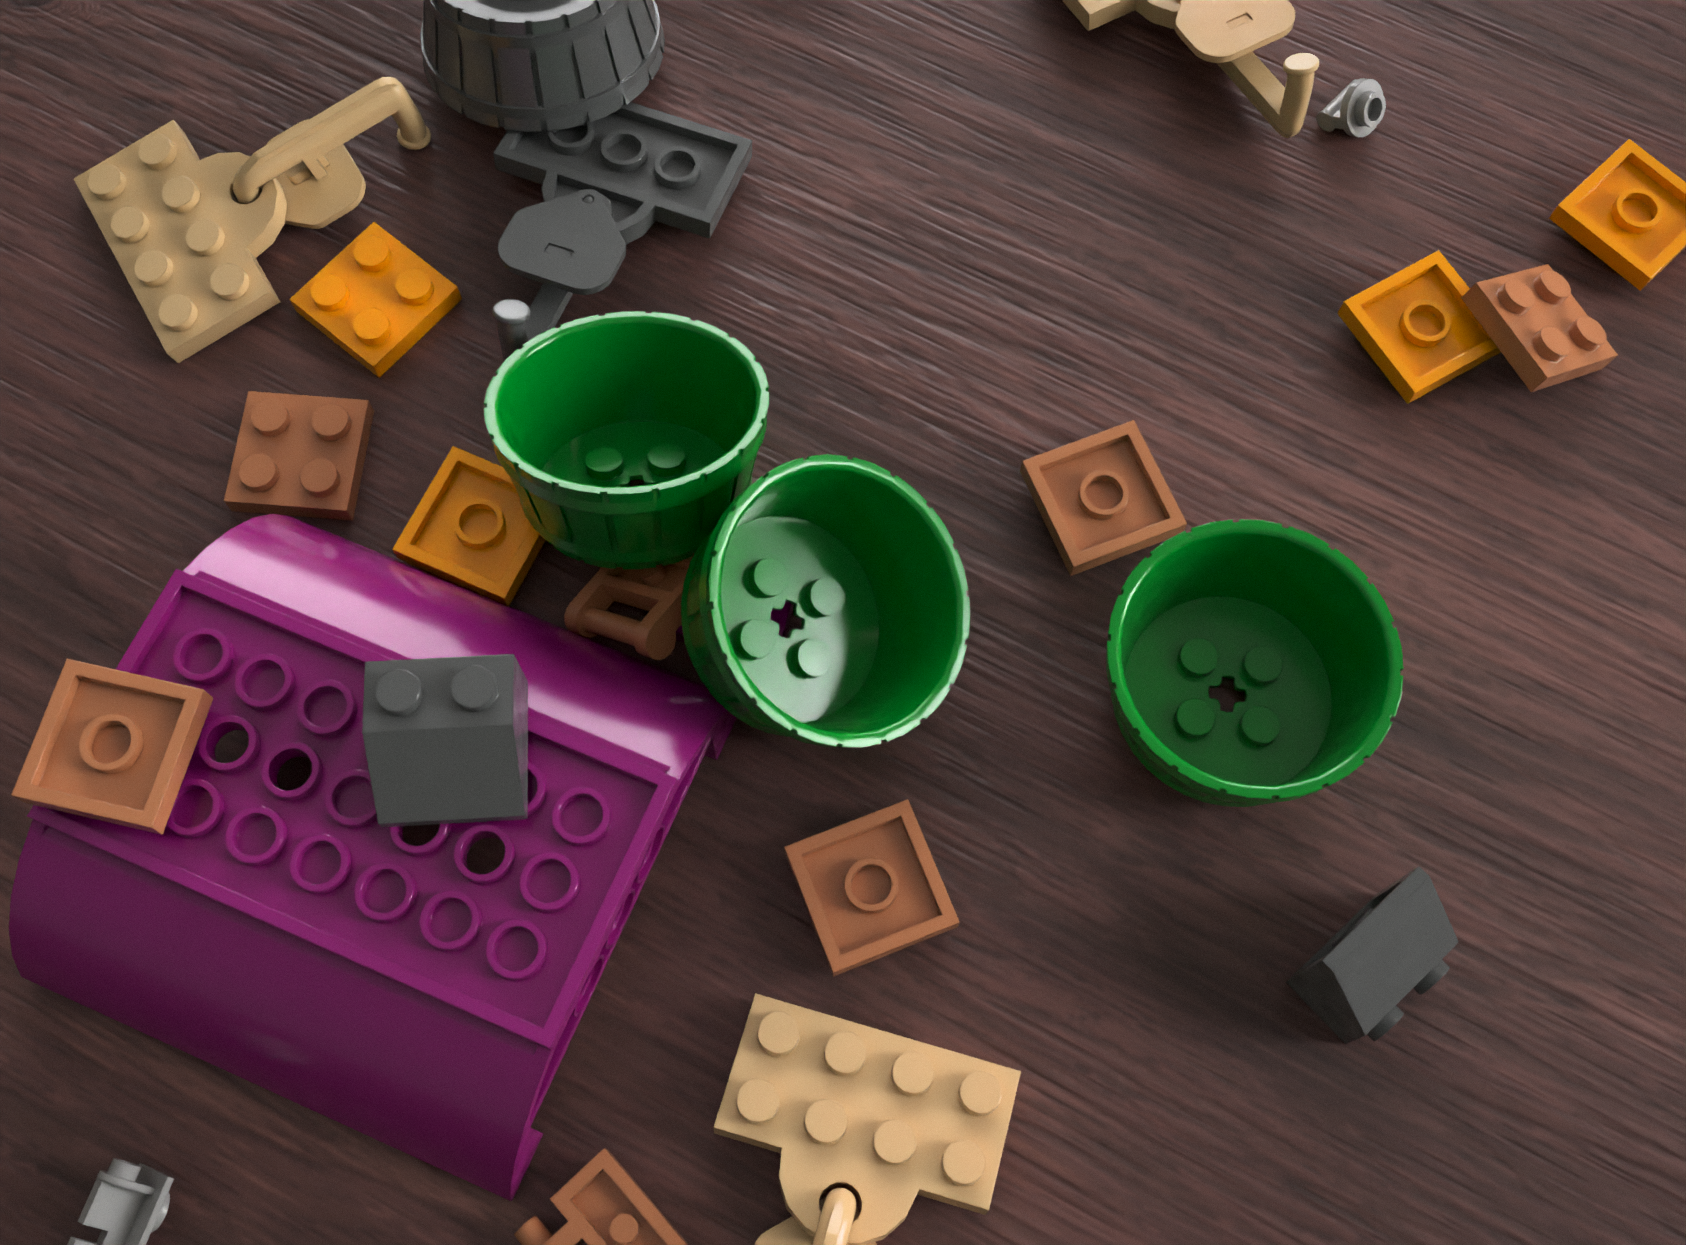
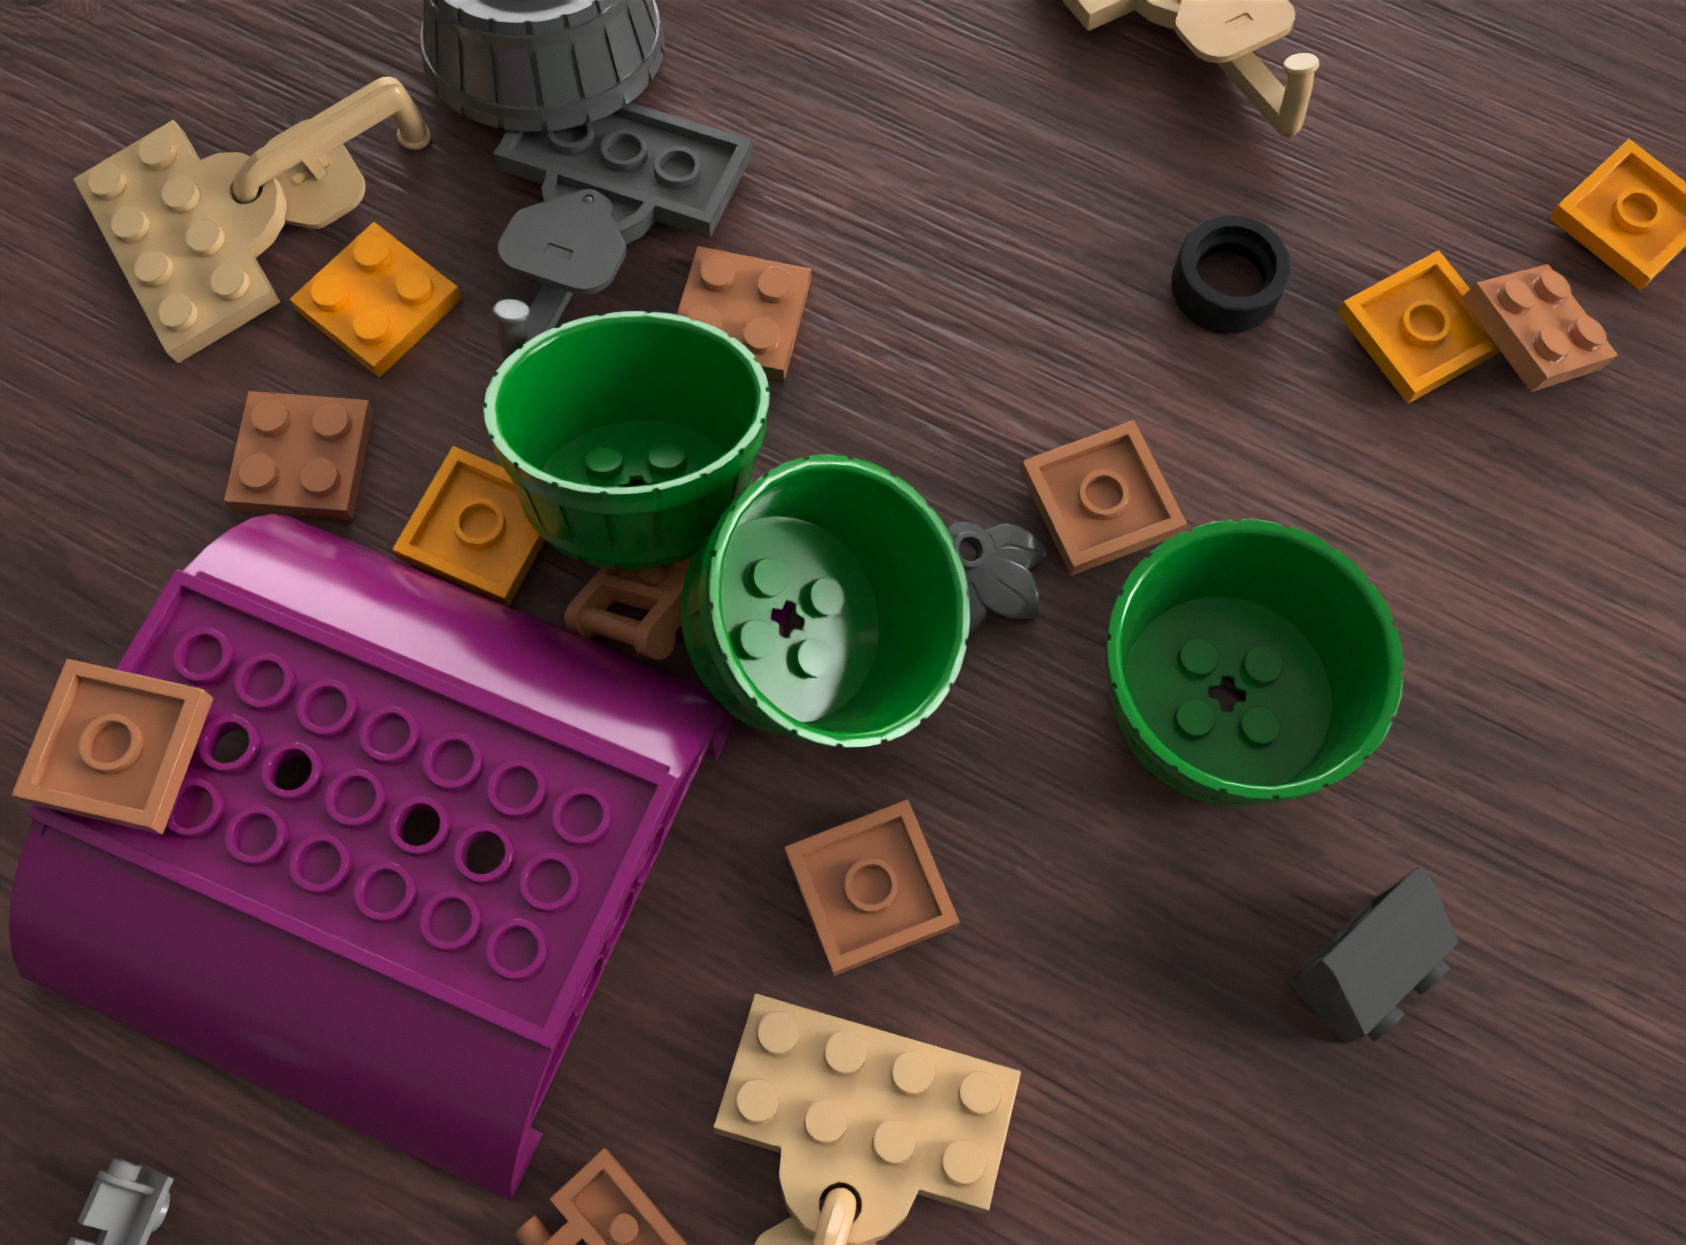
(447, 739): dark grey slope -> none
(749, 300): none -> nougat plate
(1000, 574): none -> dark grey plate
(1238, 236): none -> black tyre
(1355, 109): light grey plate -> none

